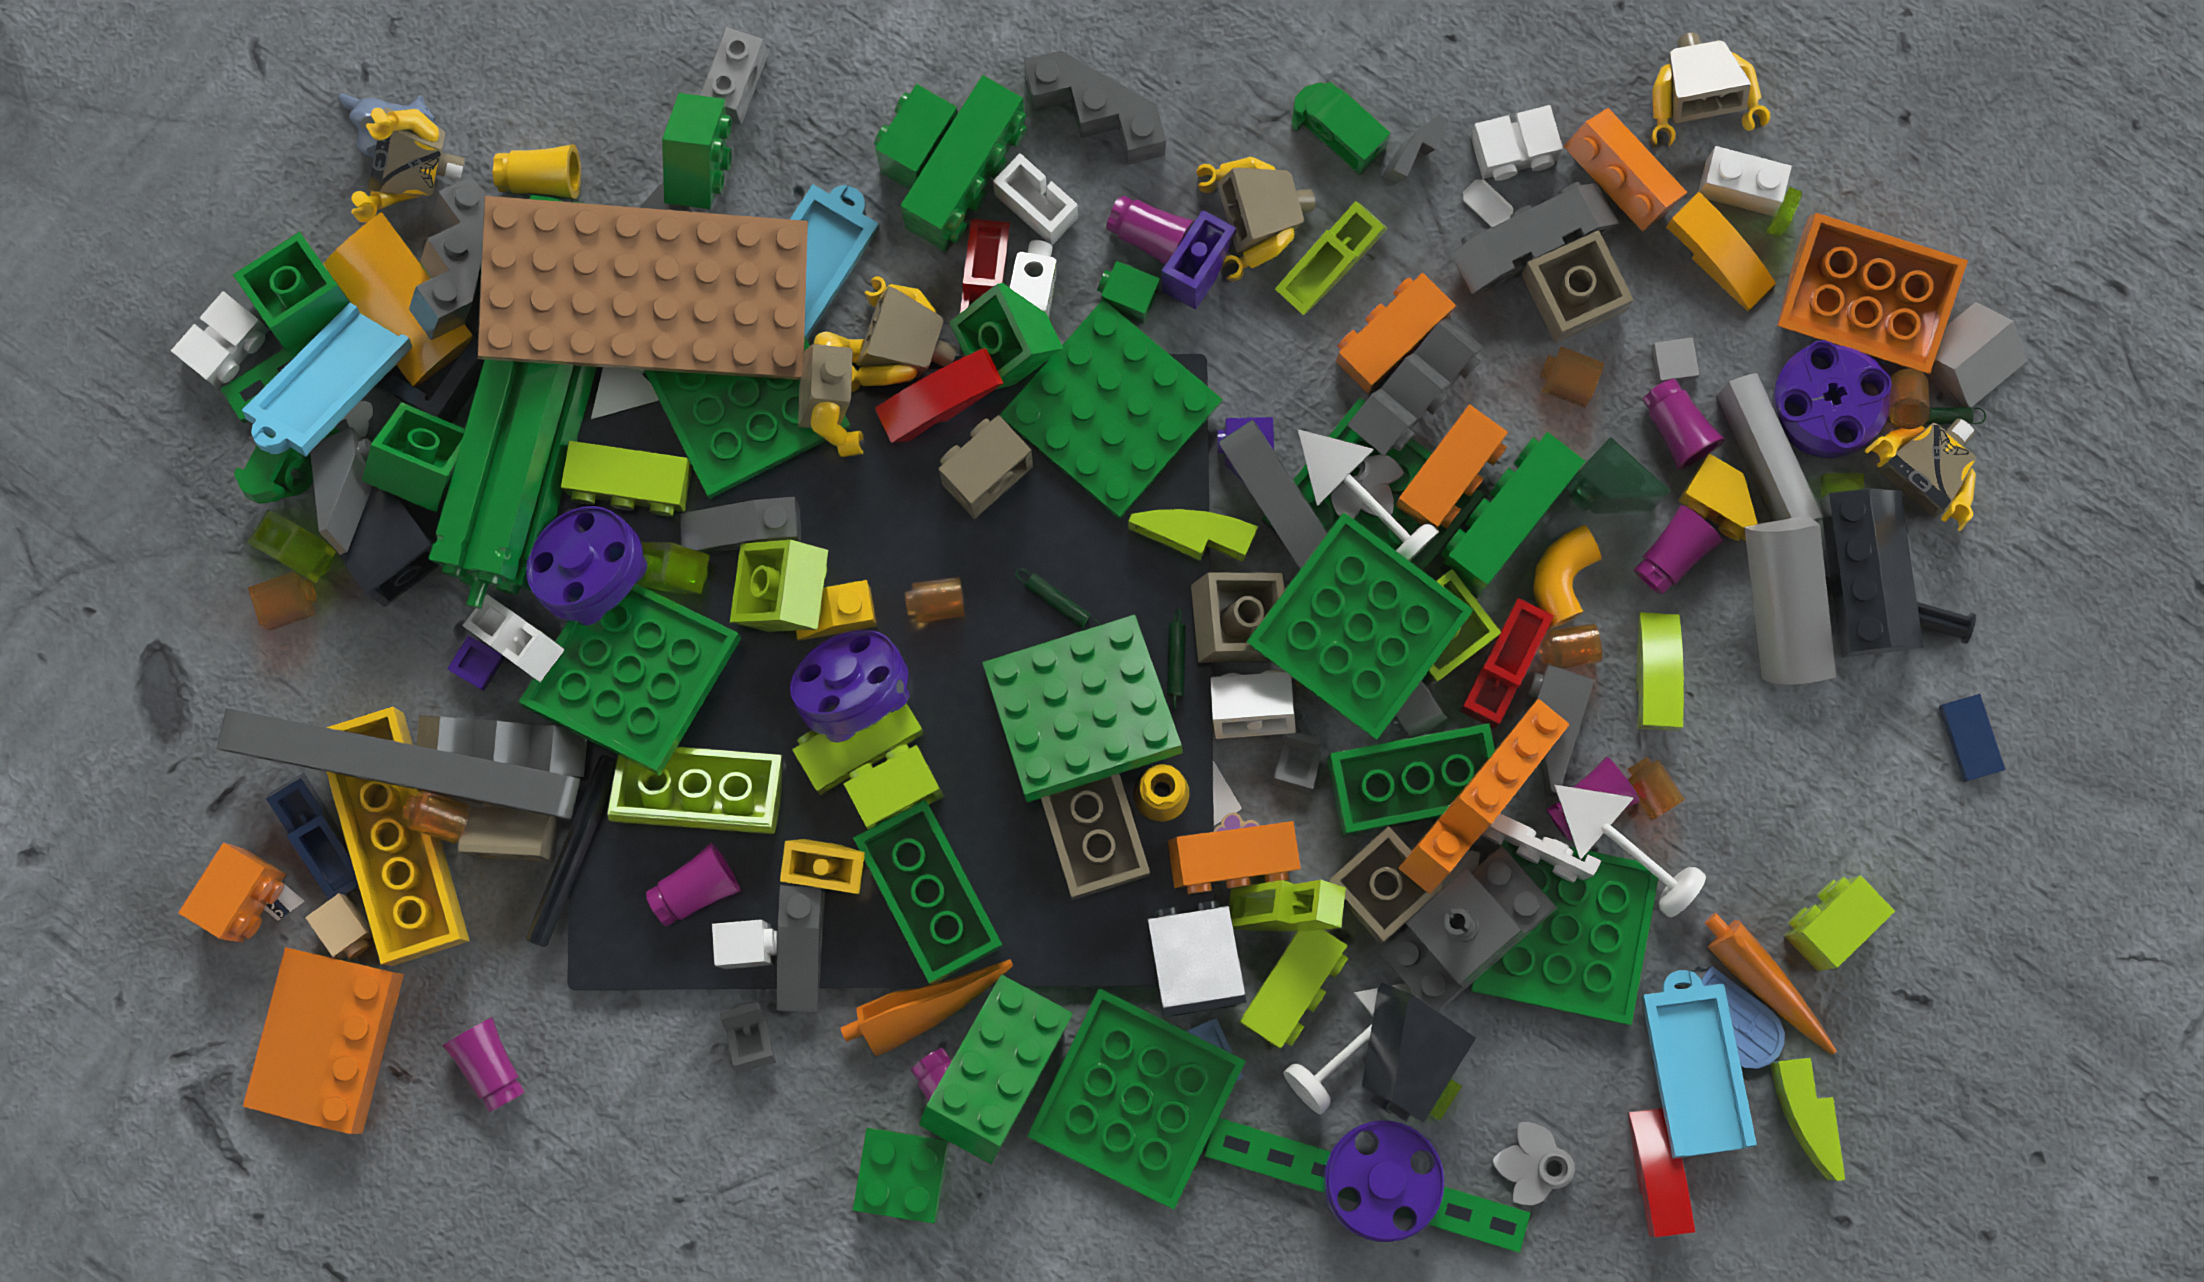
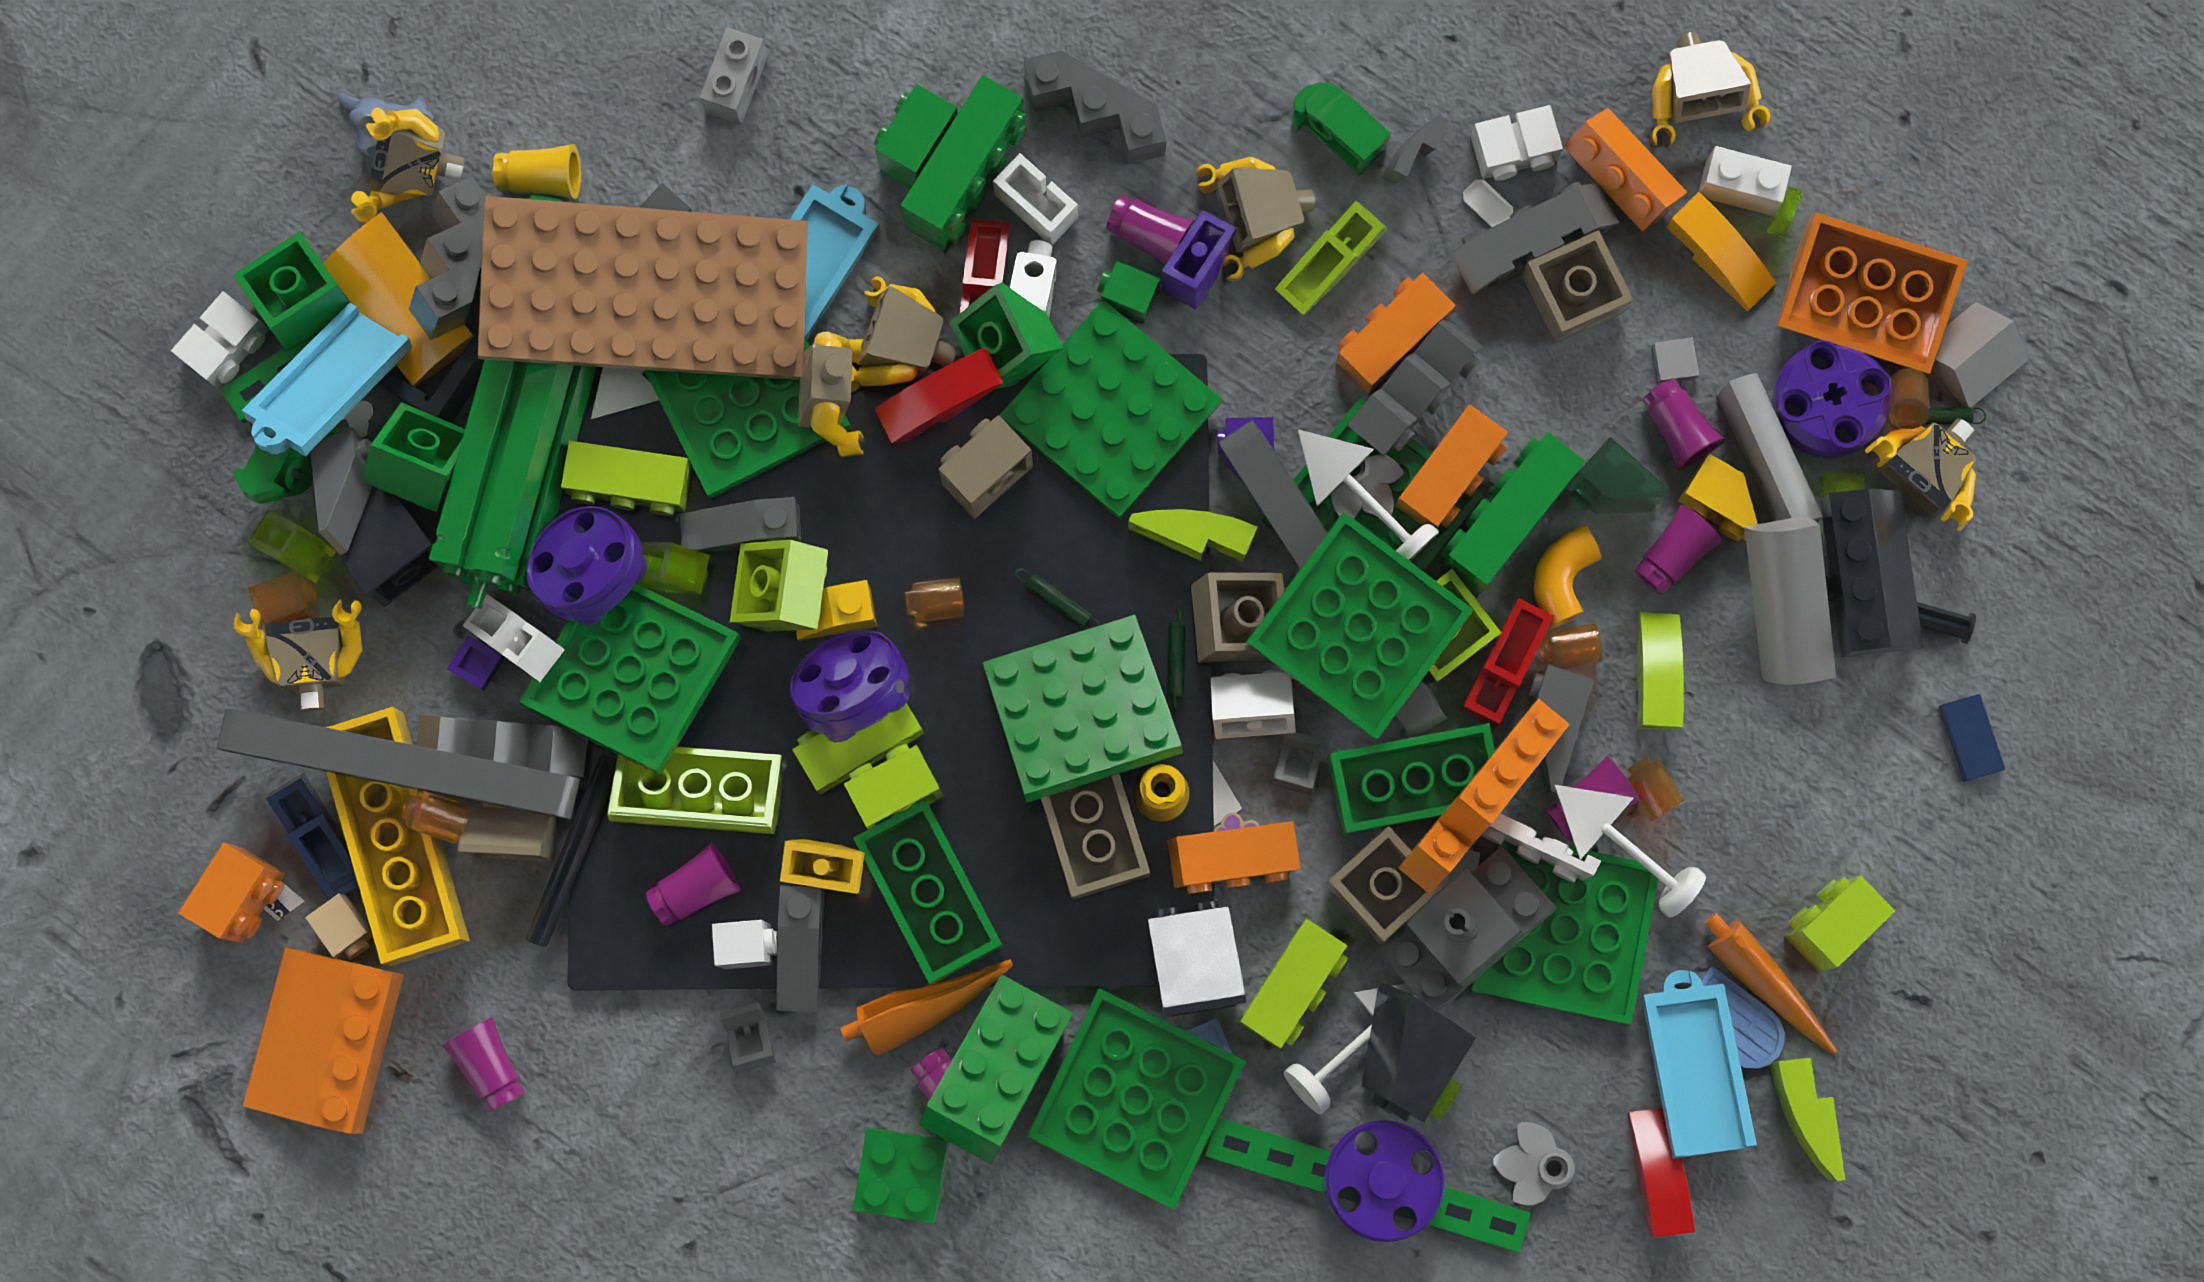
(306, 652): none -> torso
(696, 151): green brick -> none
(1287, 906): lime slope -> none
(1571, 376): clear orange brick -> none

